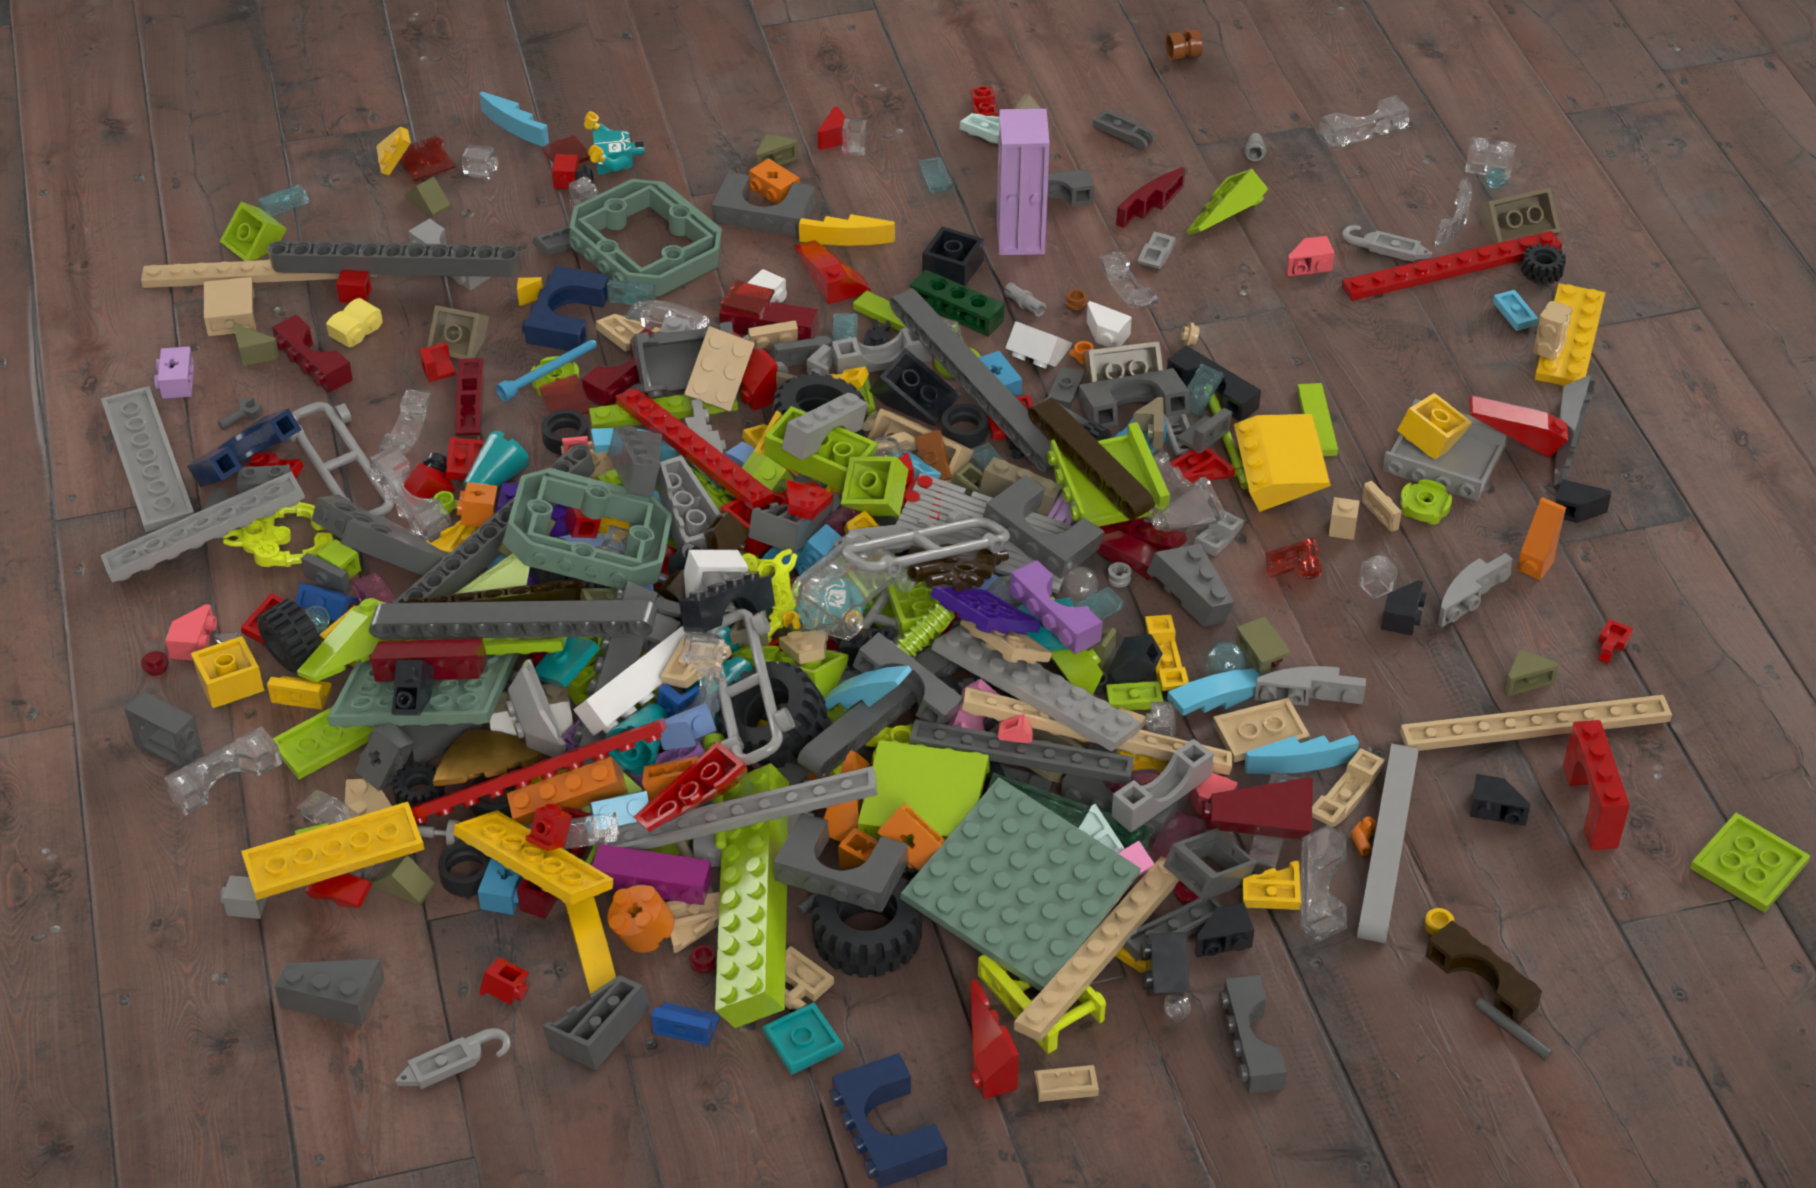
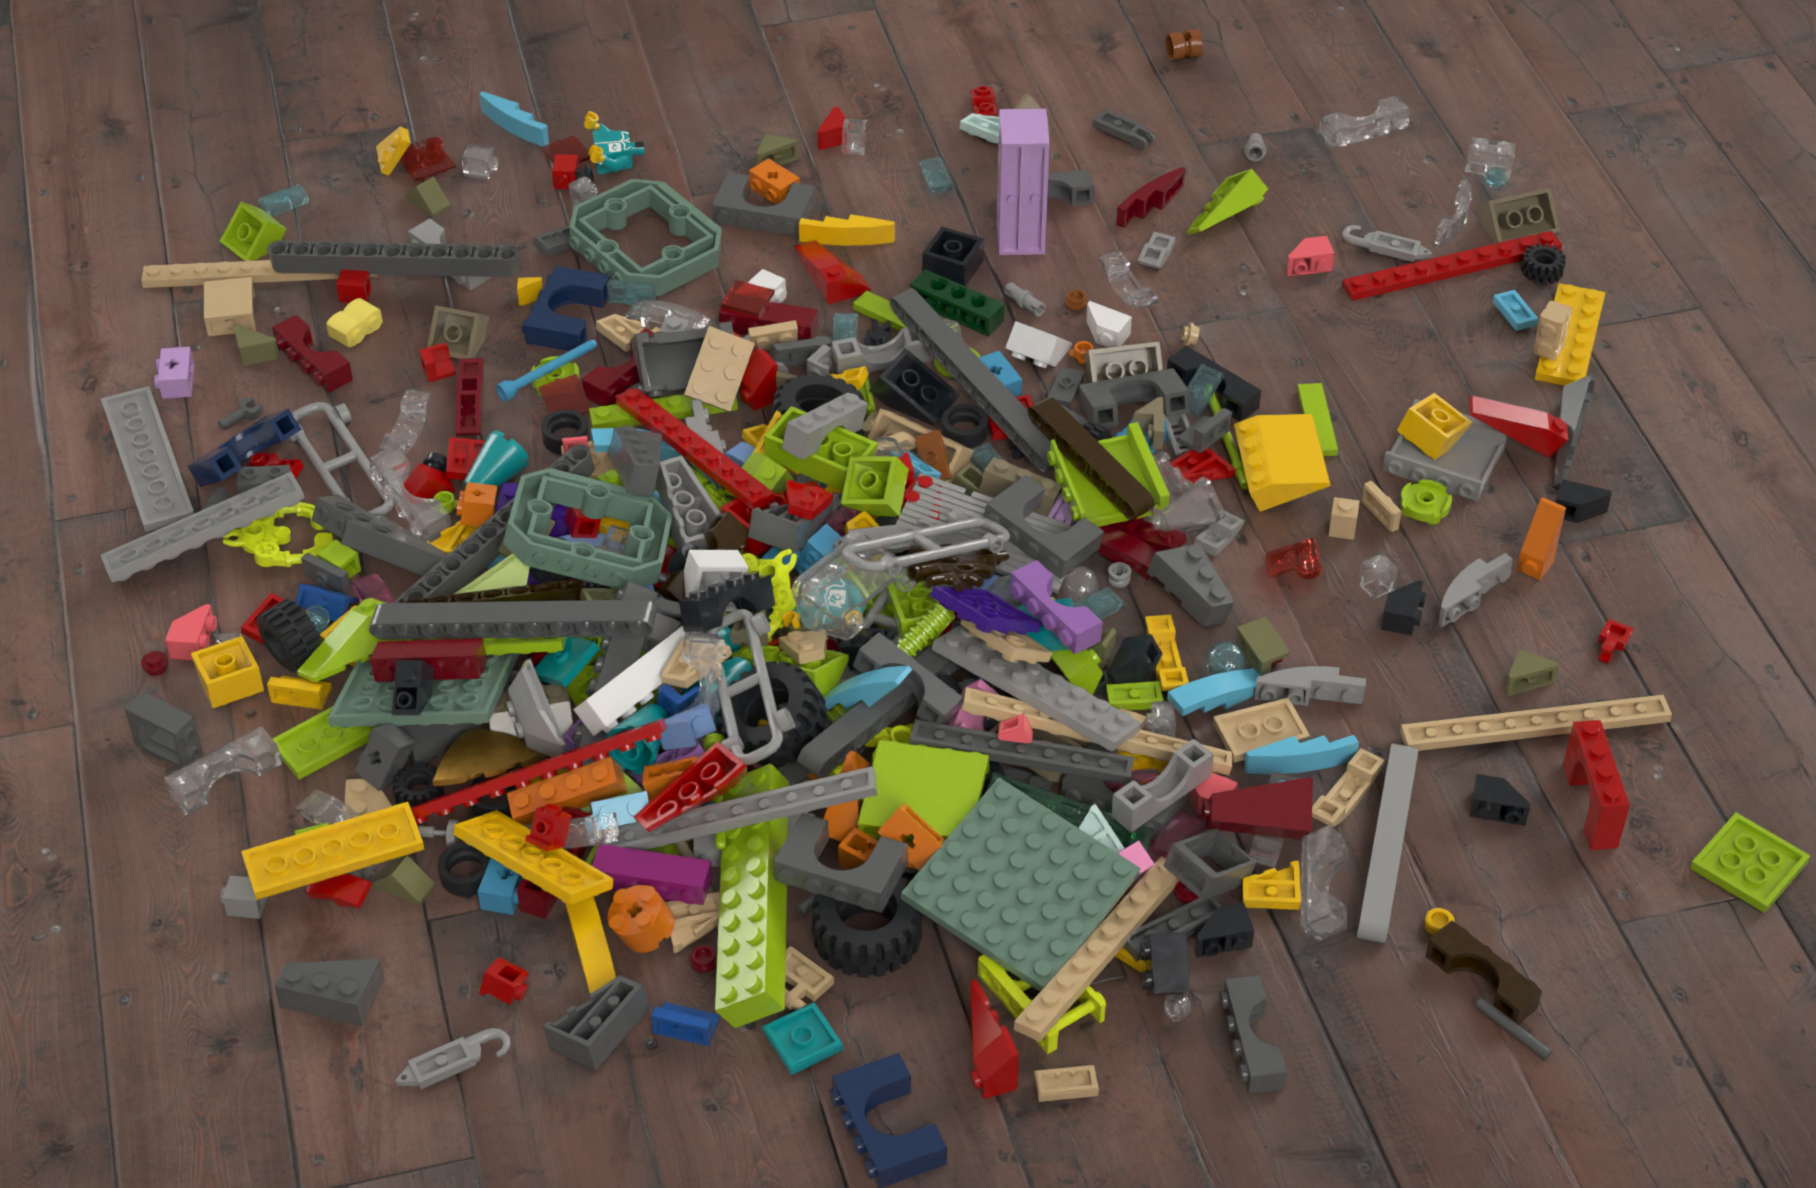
(1361, 835): orange arm -> none

